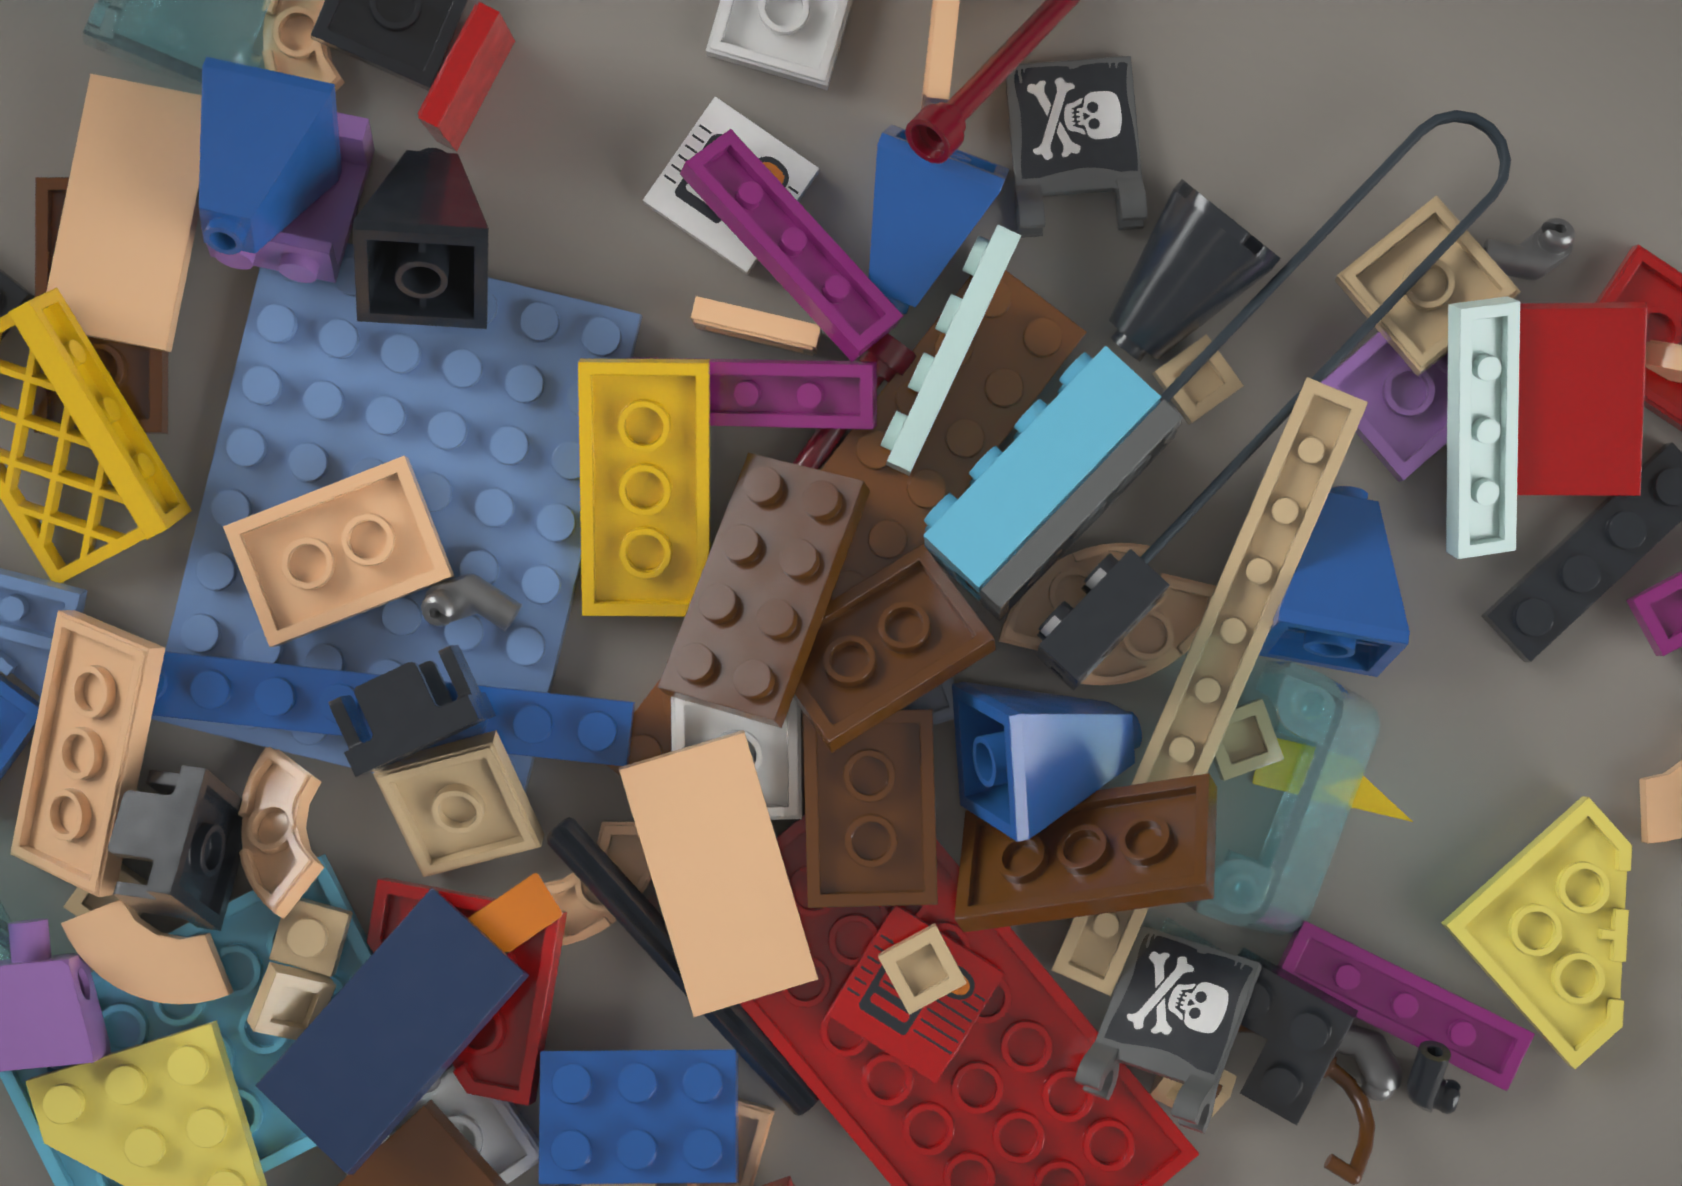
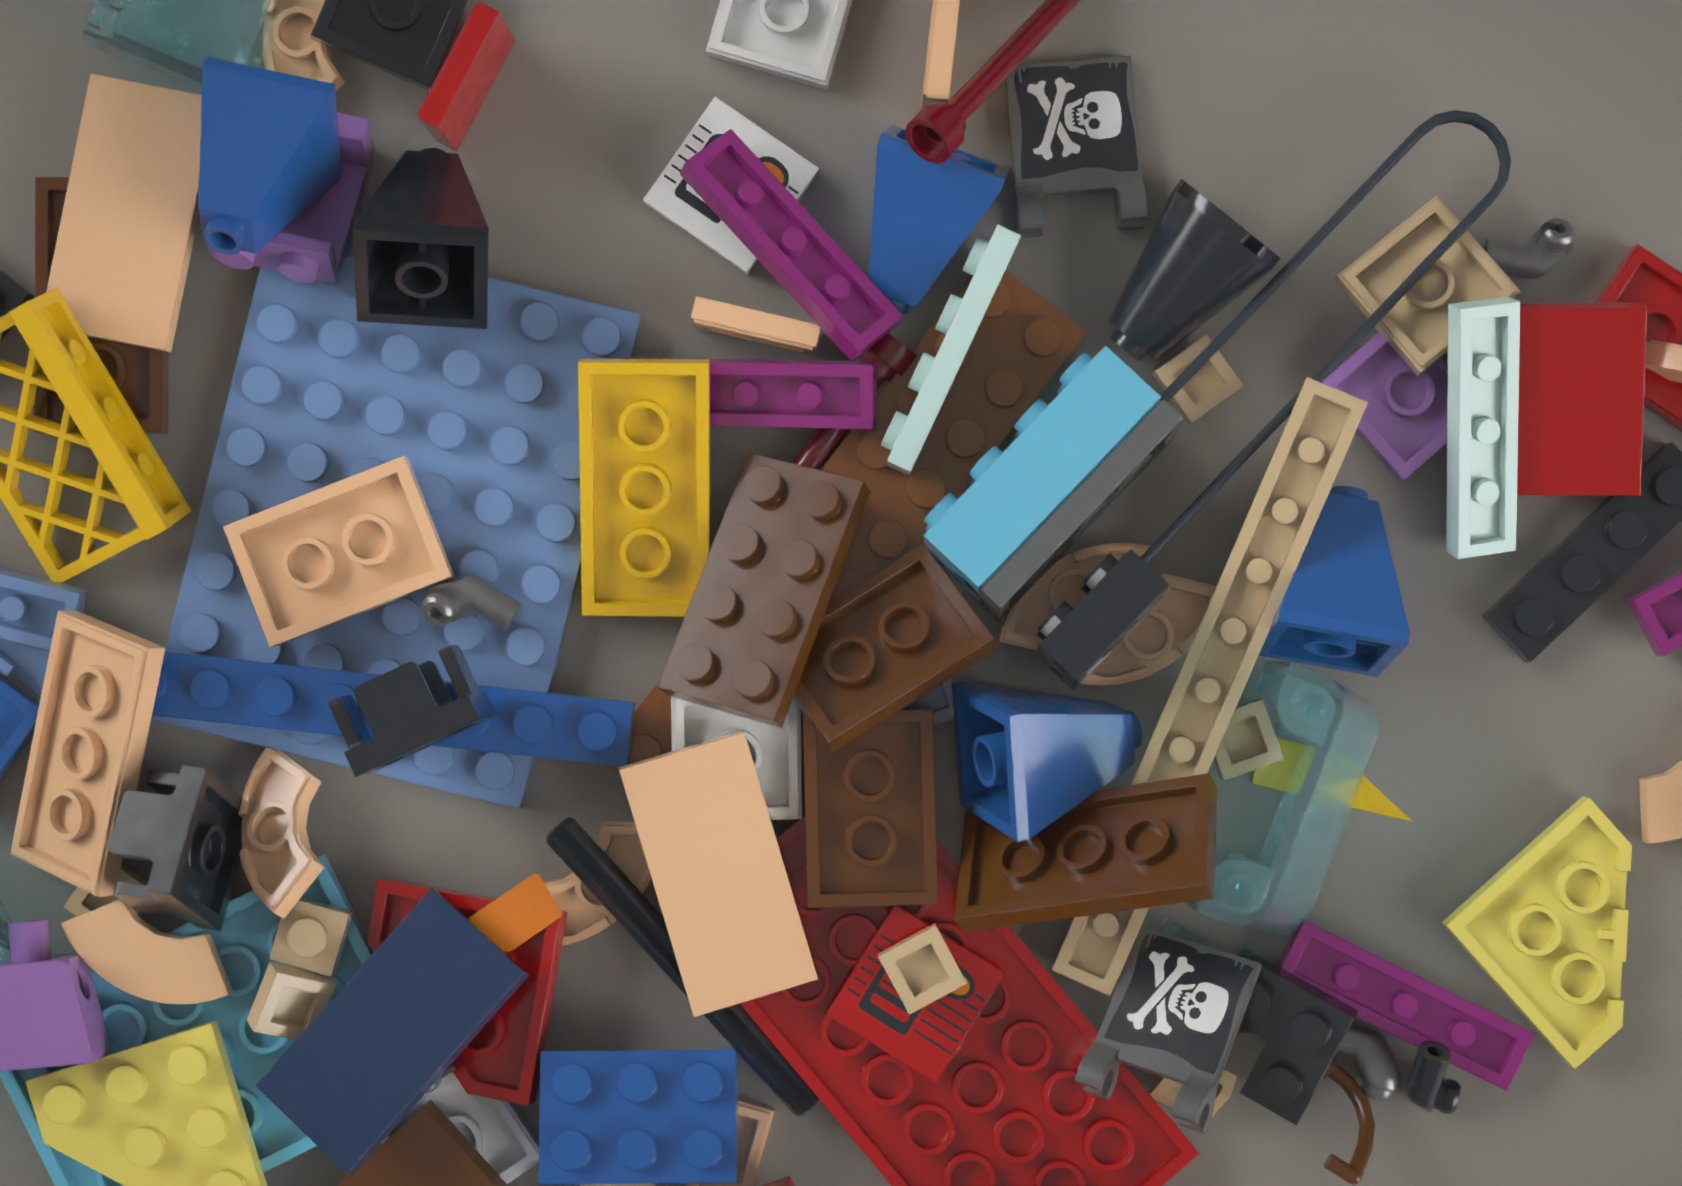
(460, 804): tan tile -> none

